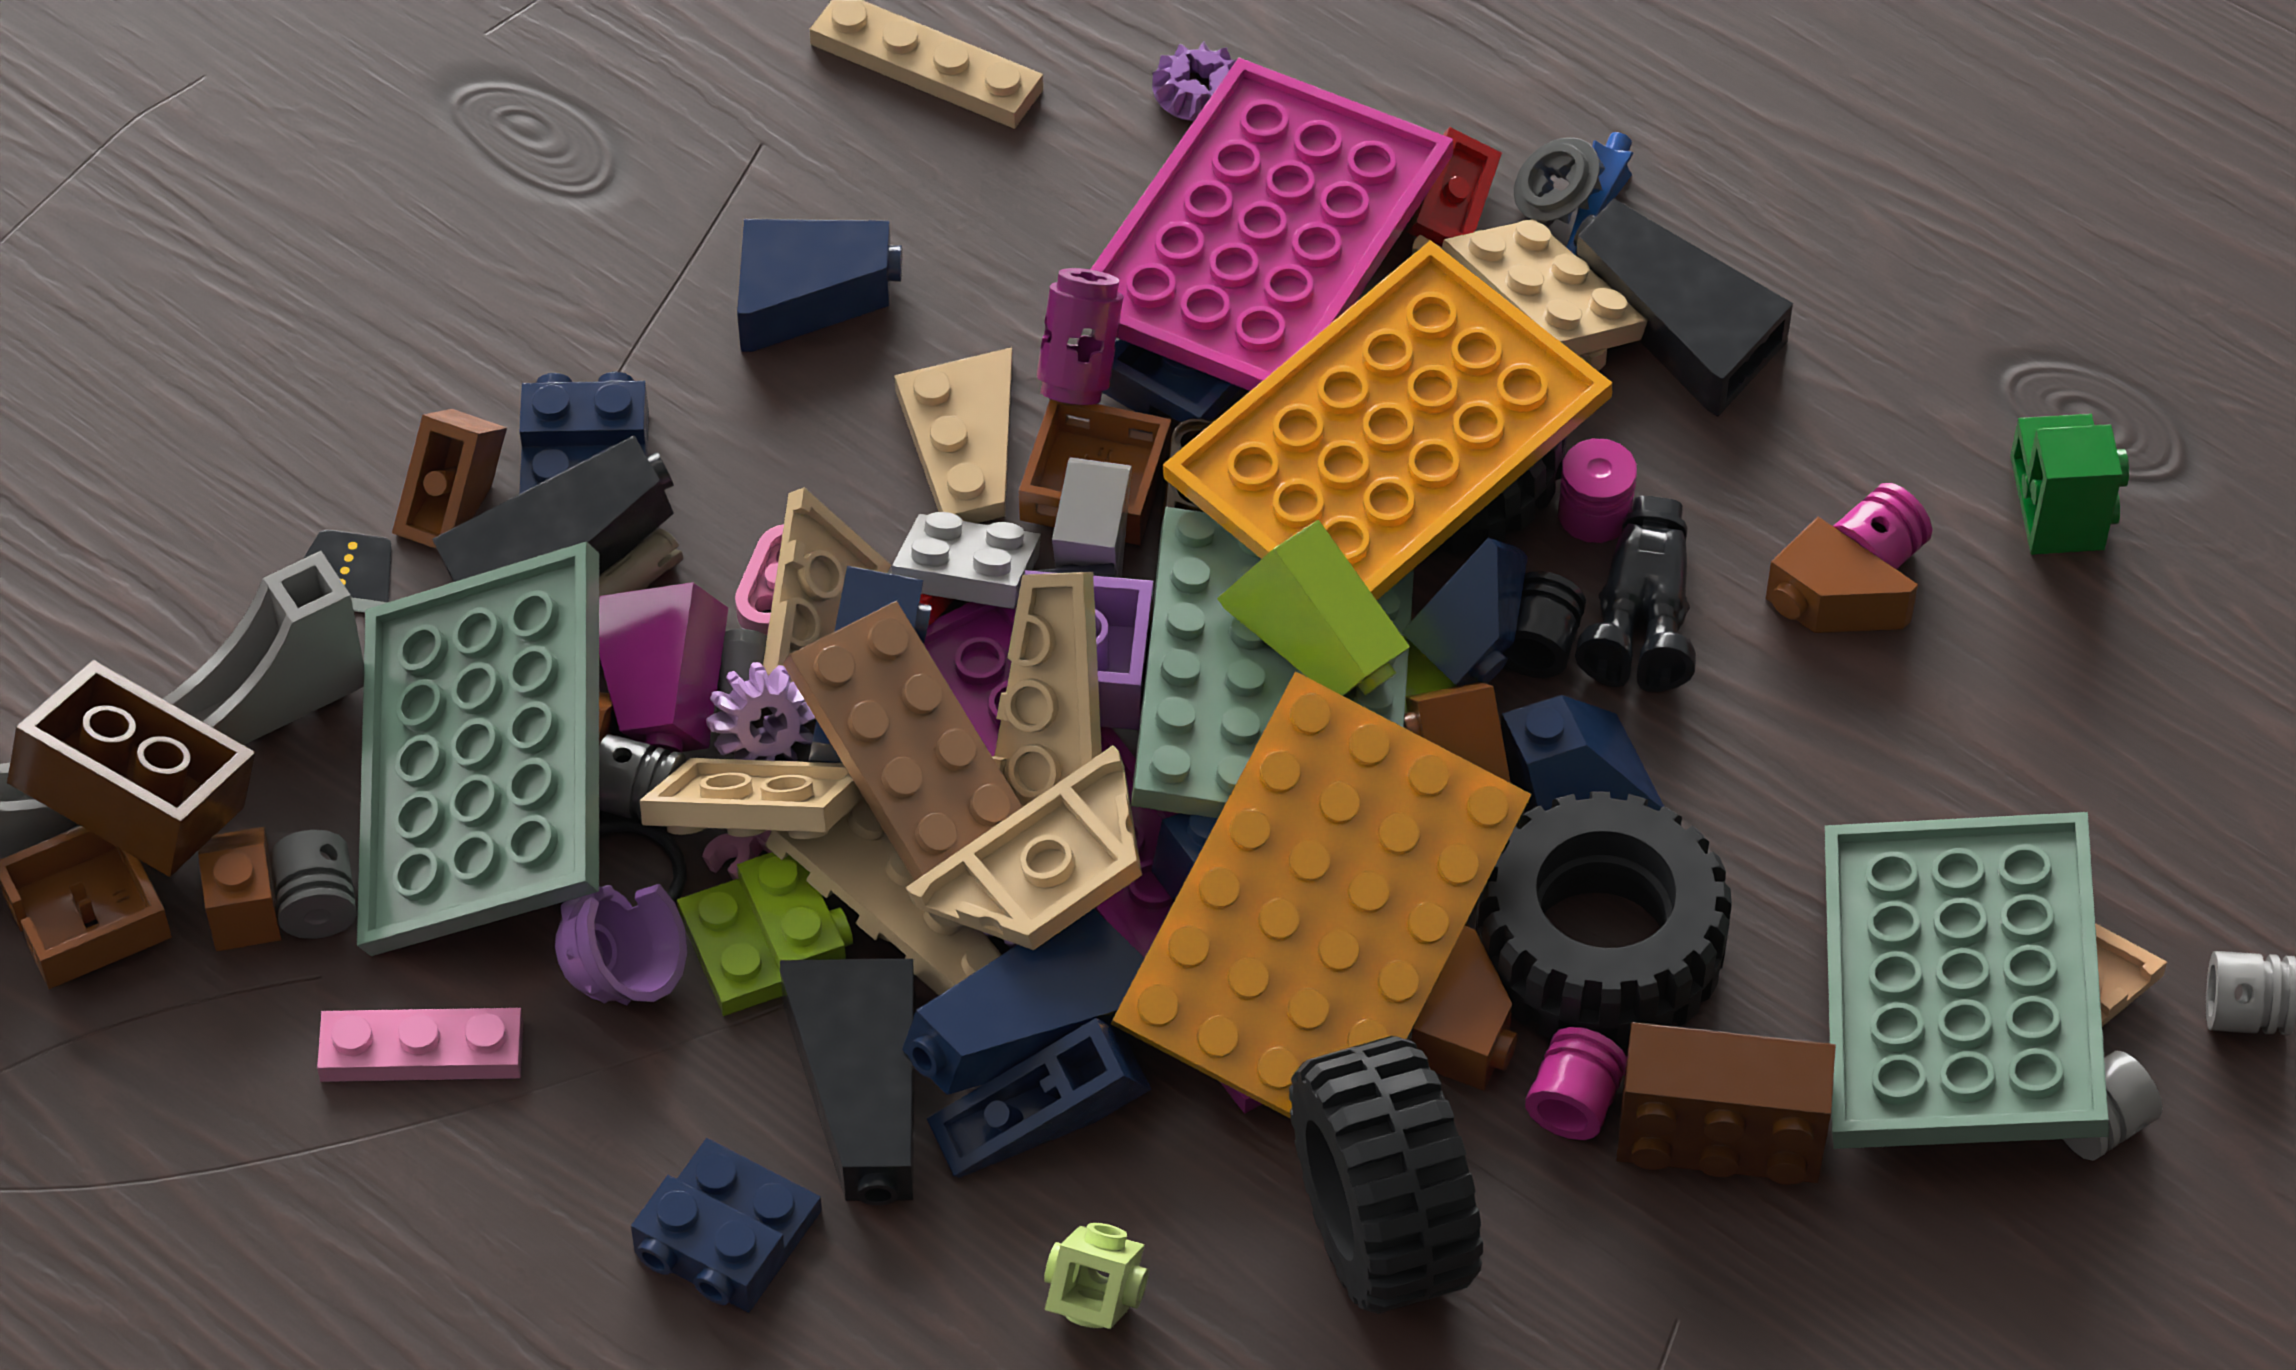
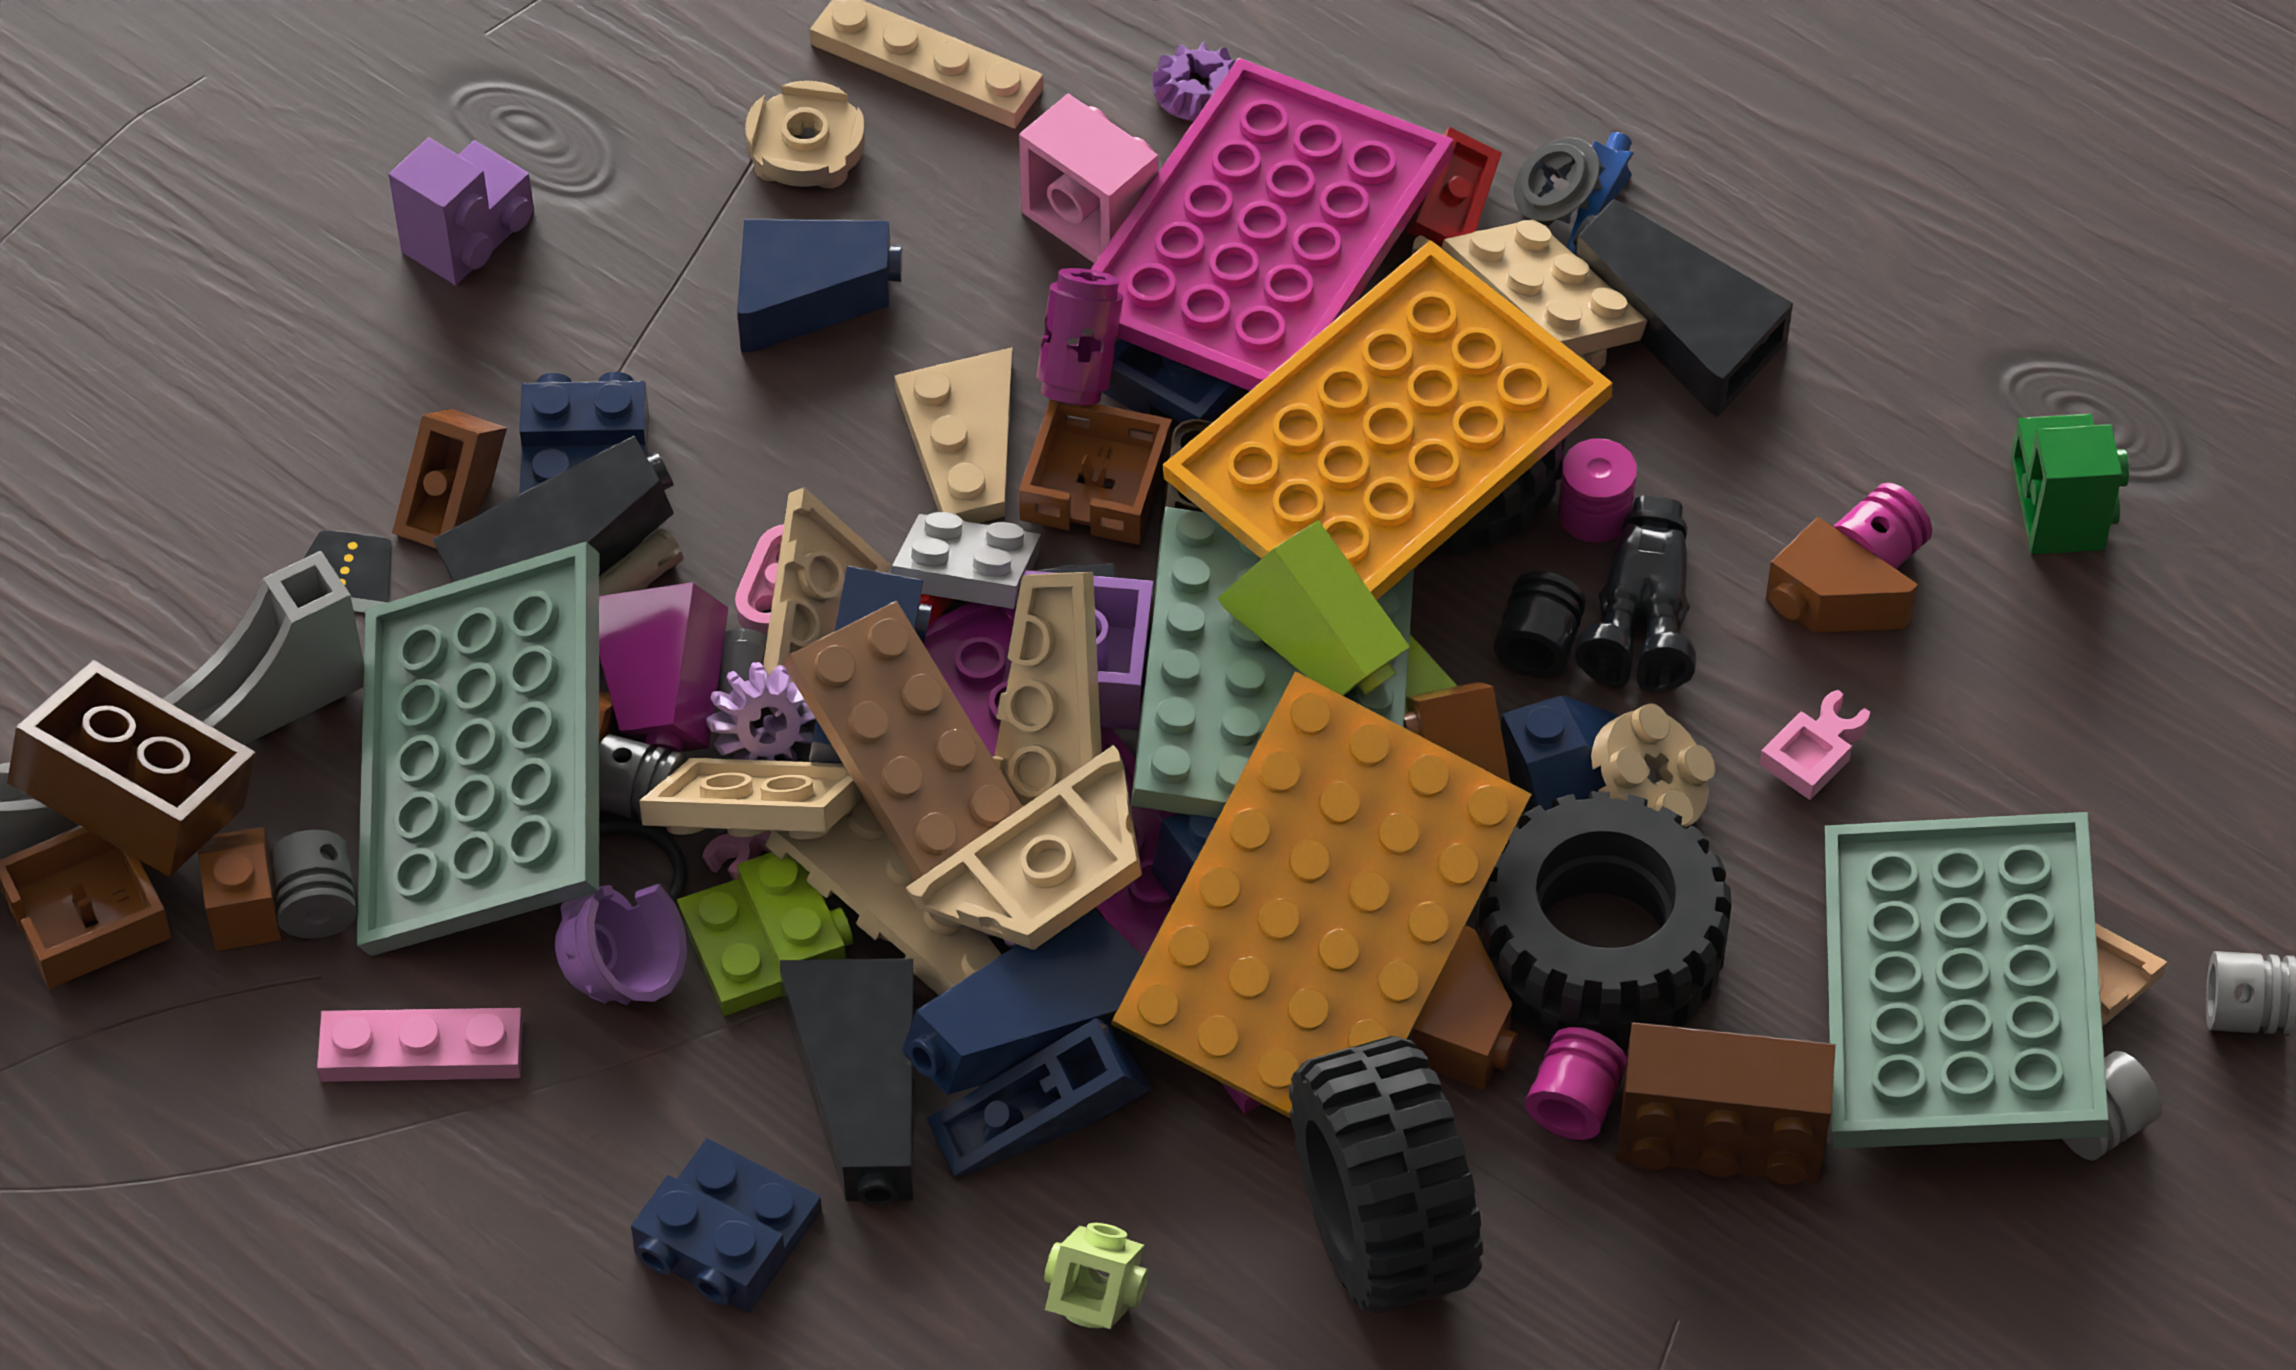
(457, 206): none -> medium lavender brick
(811, 161): none -> tan plate
(1082, 174): none -> bright pink brick
(1092, 514): light grey slope -> none
(1473, 615): dark blue slope -> none
(1668, 748): none -> tan plate
(1812, 751): none -> bright pink plate

